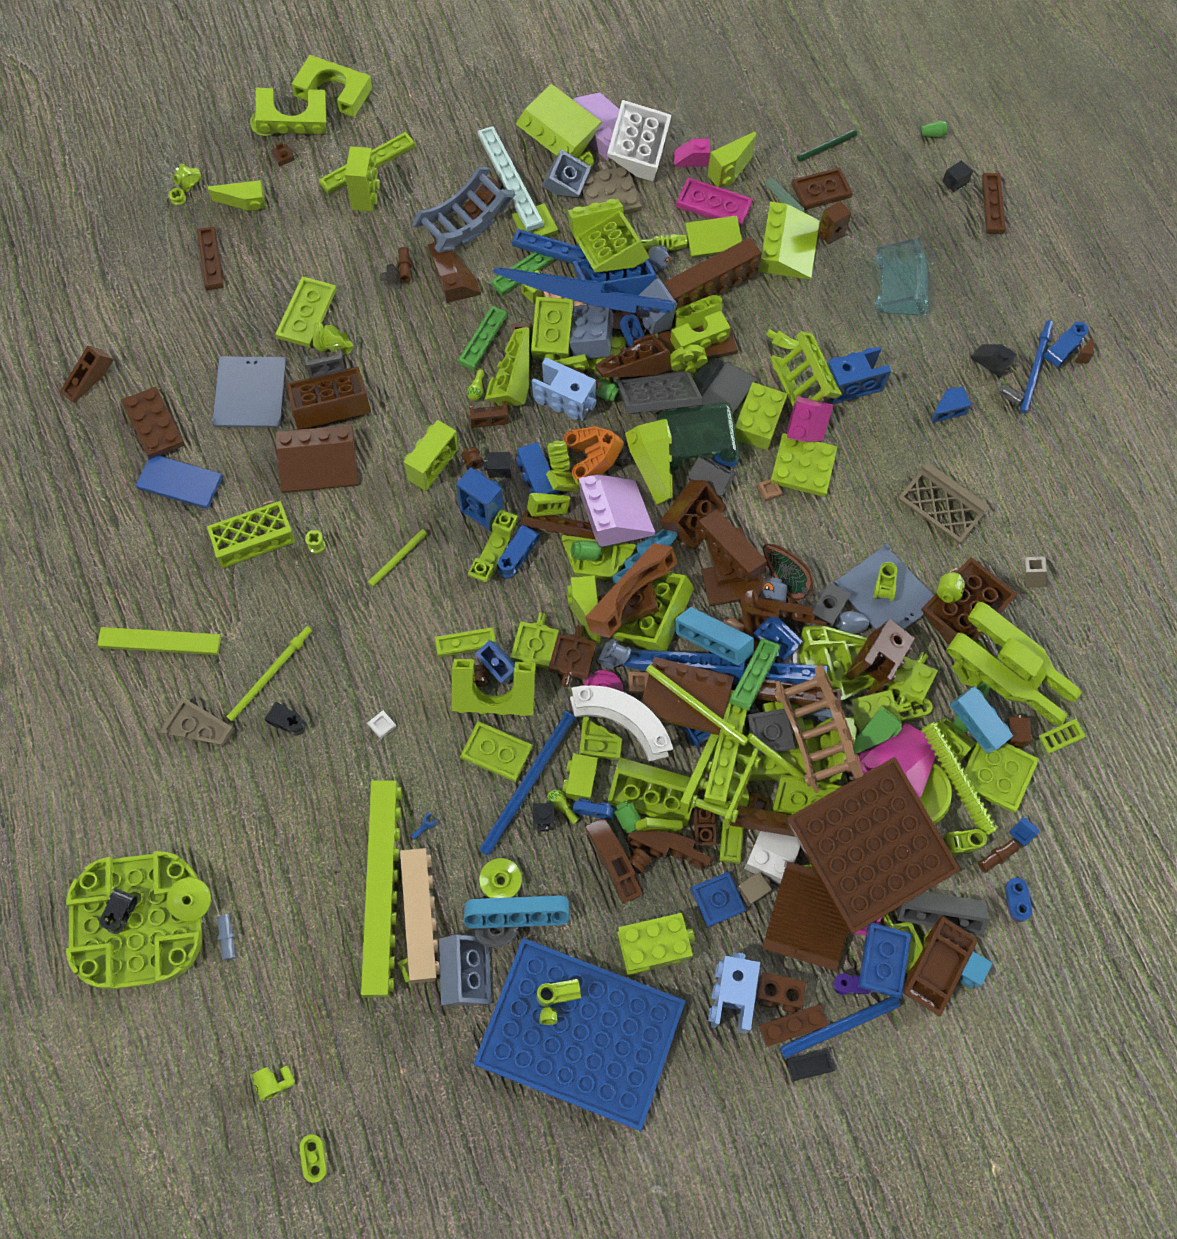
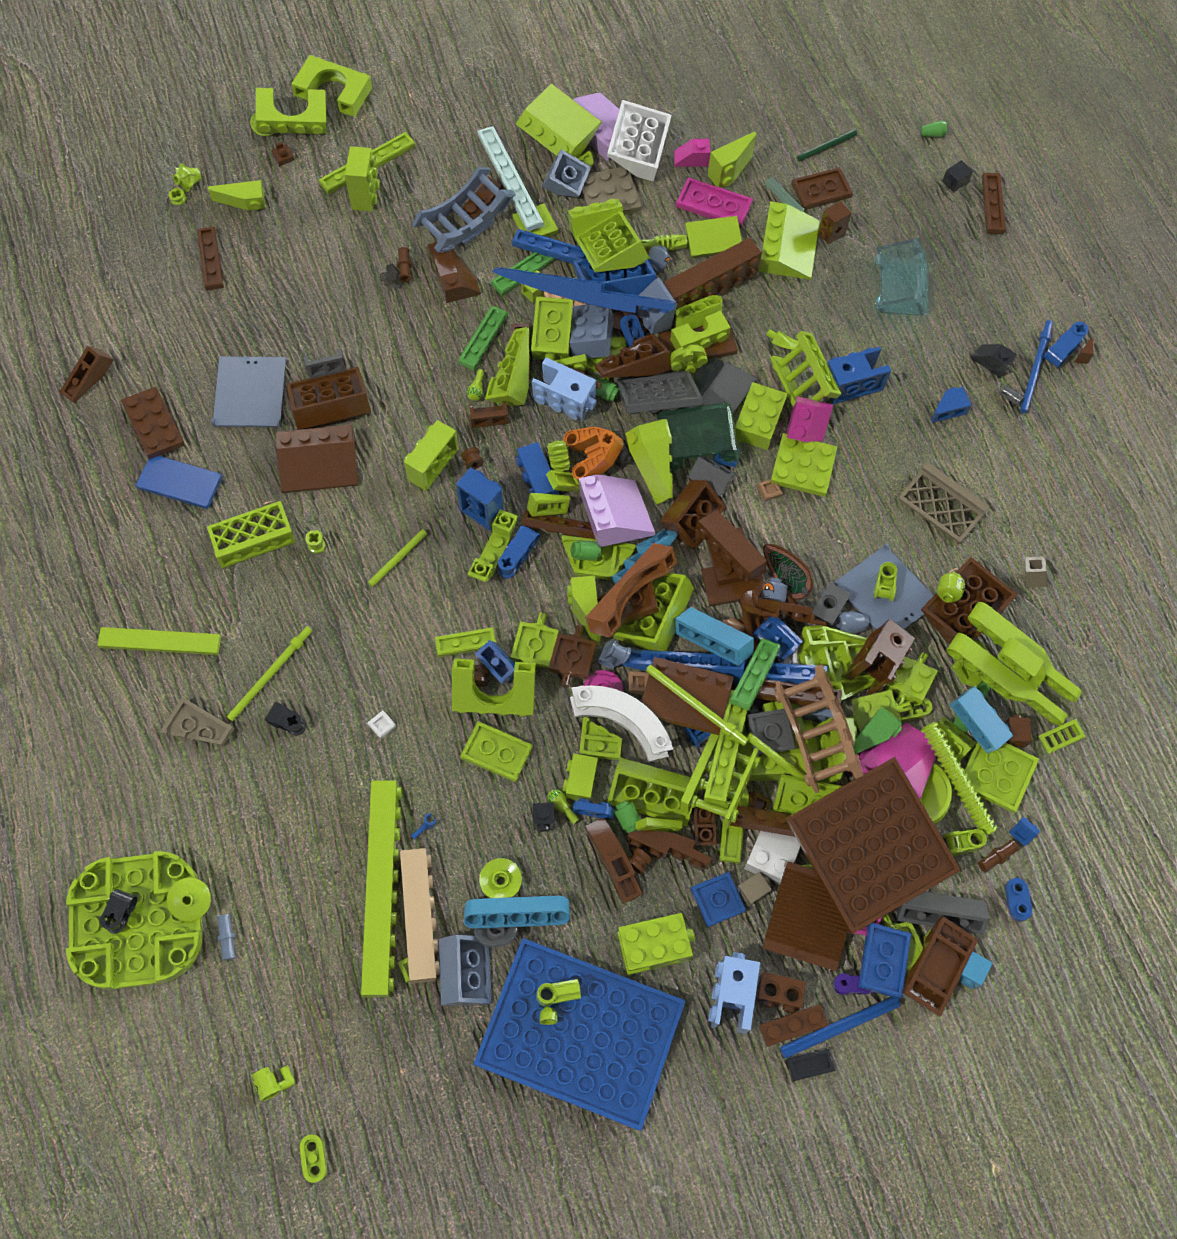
(304, 310): lime plate -> none
(331, 338): lime hair -> none
(498, 465): black brick -> none
(527, 783): blue axle -> none

